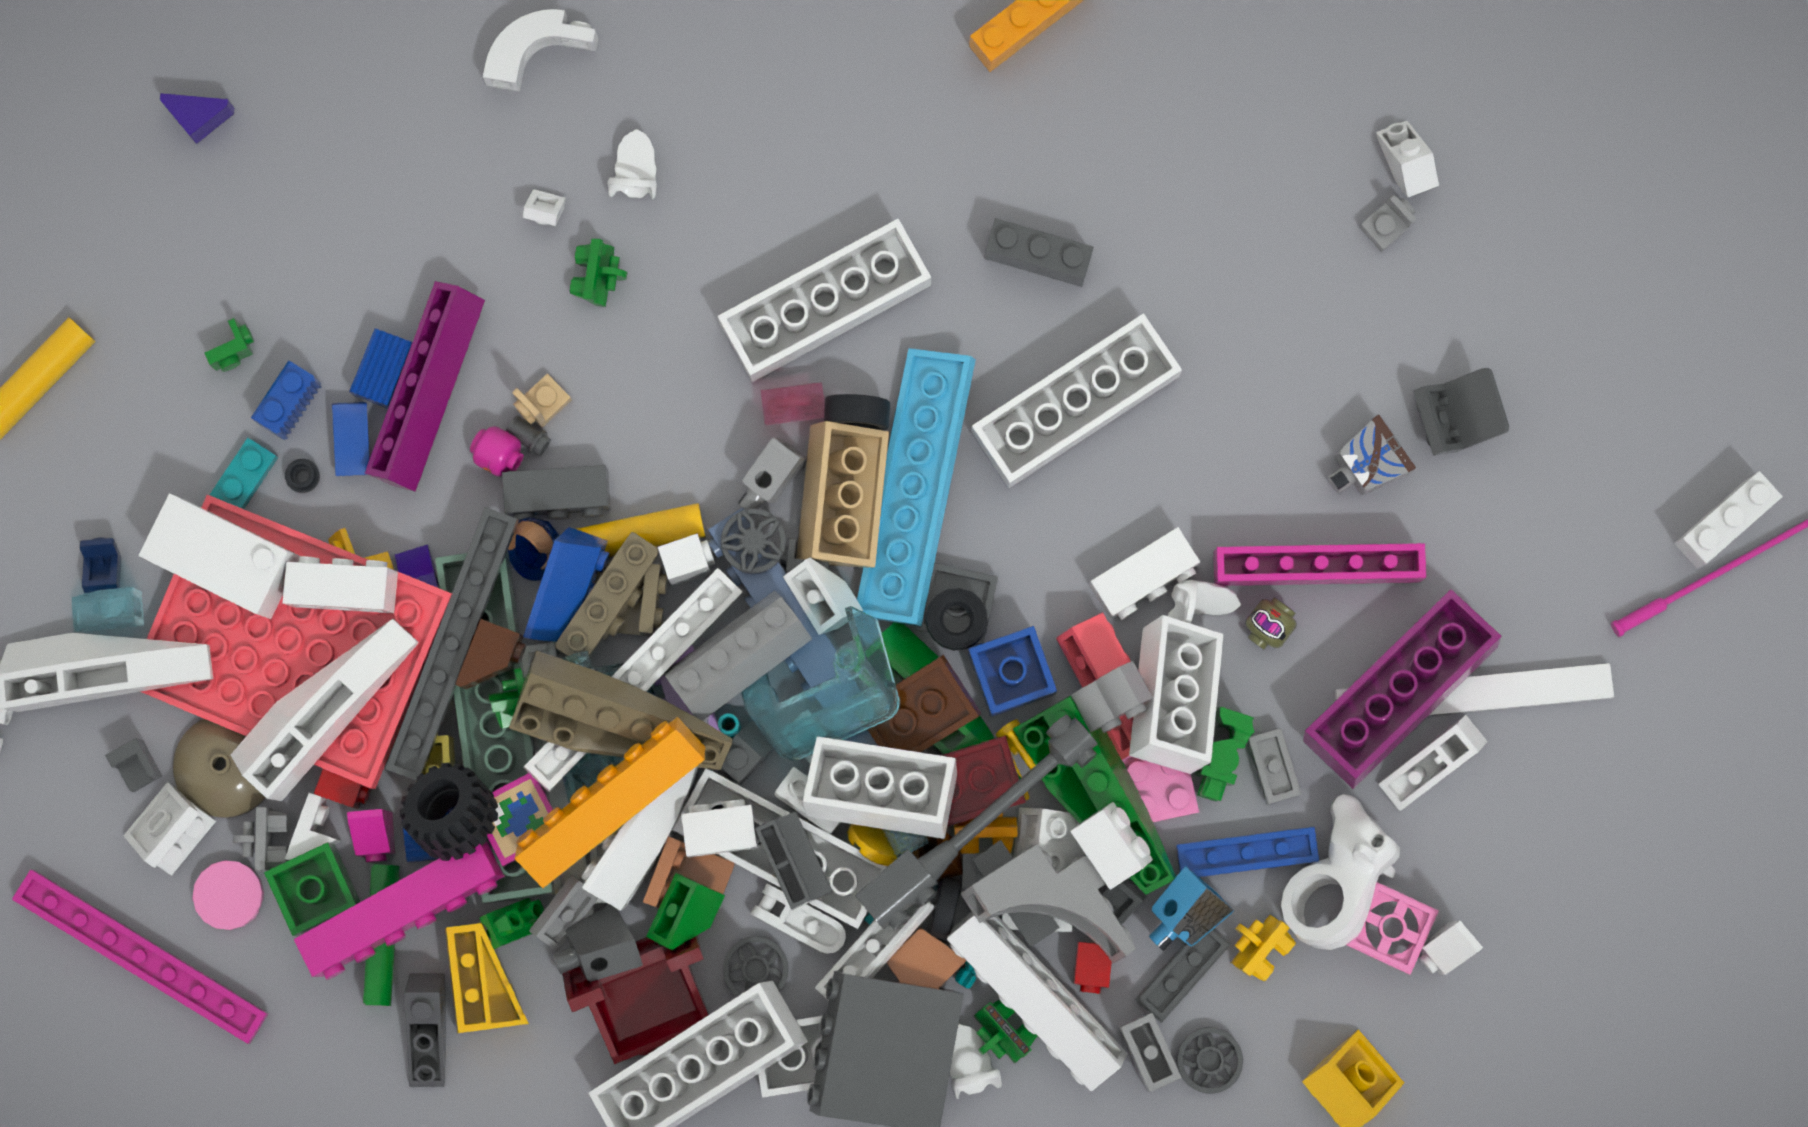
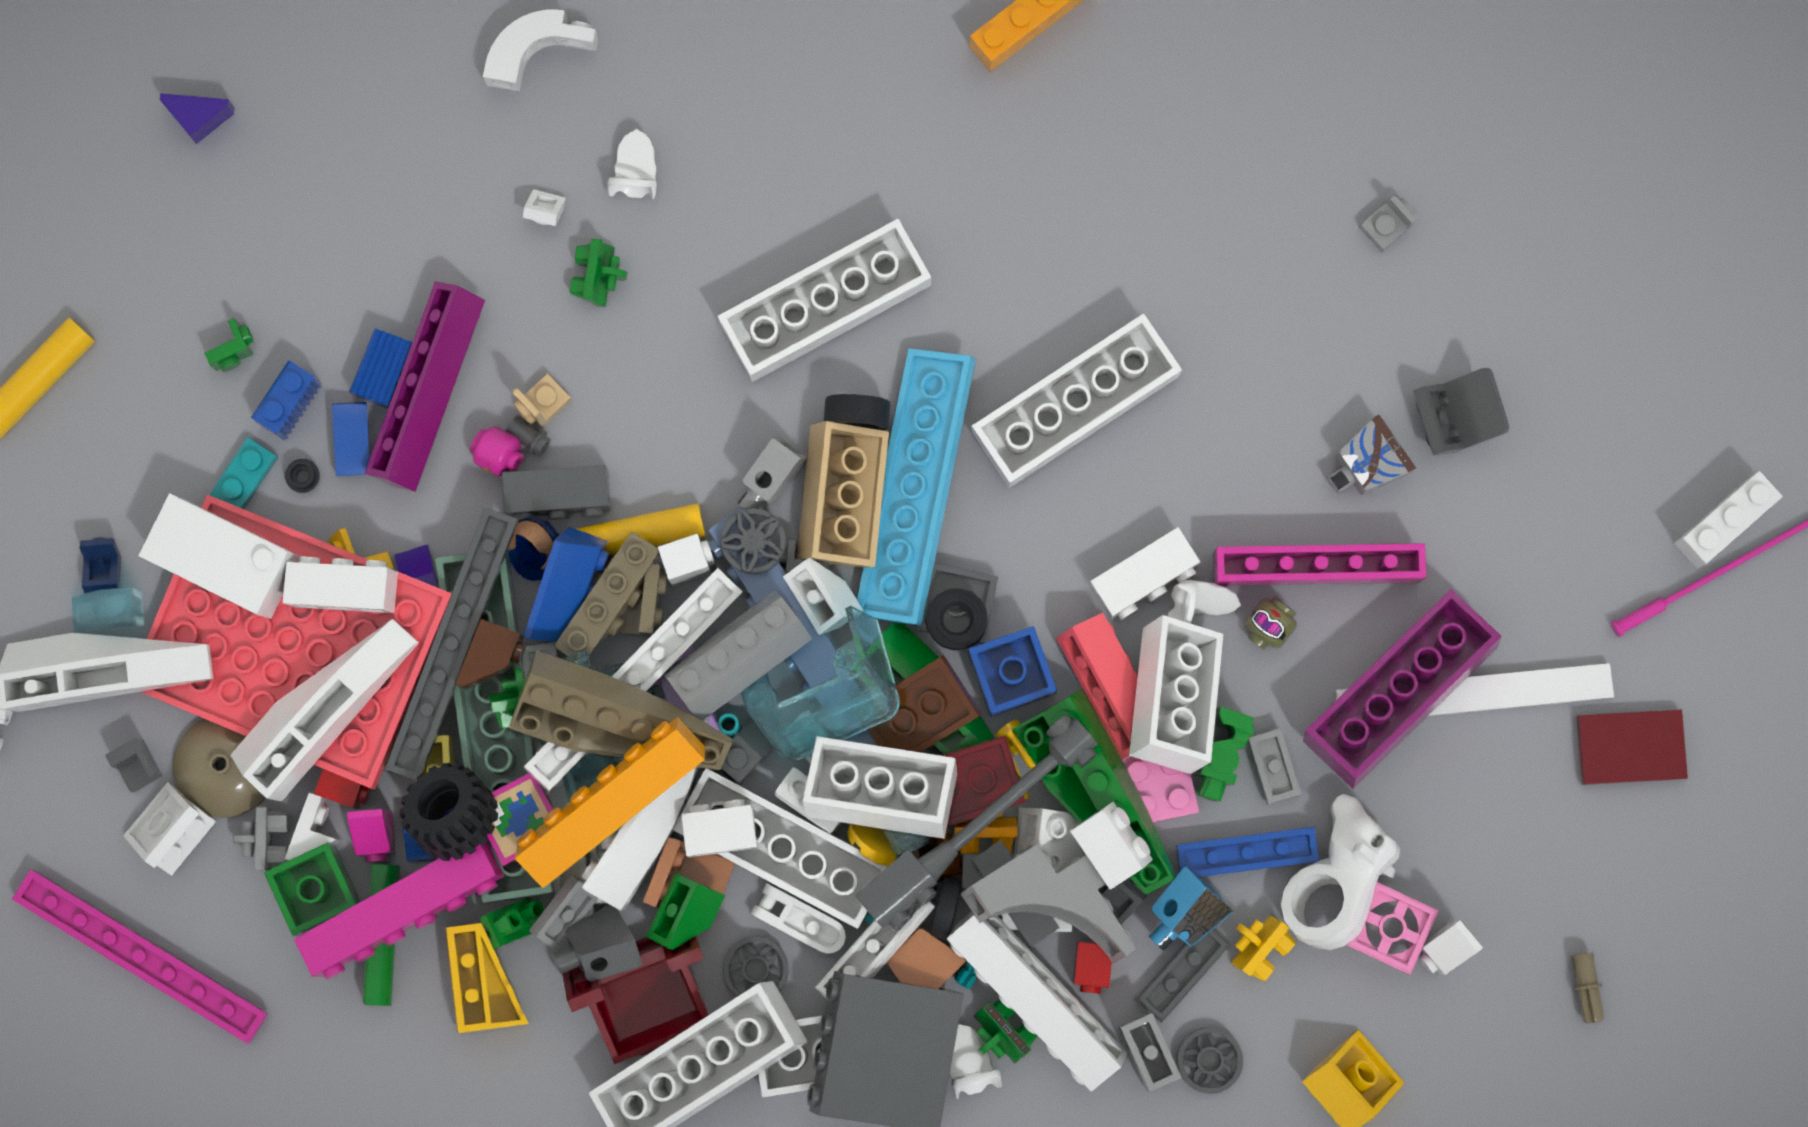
(228, 895): bright pink tile -> none
(426, 1029): dark grey slope -> none
(793, 403): clear pink hips -> none
(793, 860): dark grey piece -> none
(1038, 252): dark grey brick -> none
(1111, 697): light grey brick -> none
(1408, 158): white slope -> none
(1433, 763): white slope -> none
(1588, 987): none -> dark tan axle
(1632, 747): none -> dark red tile

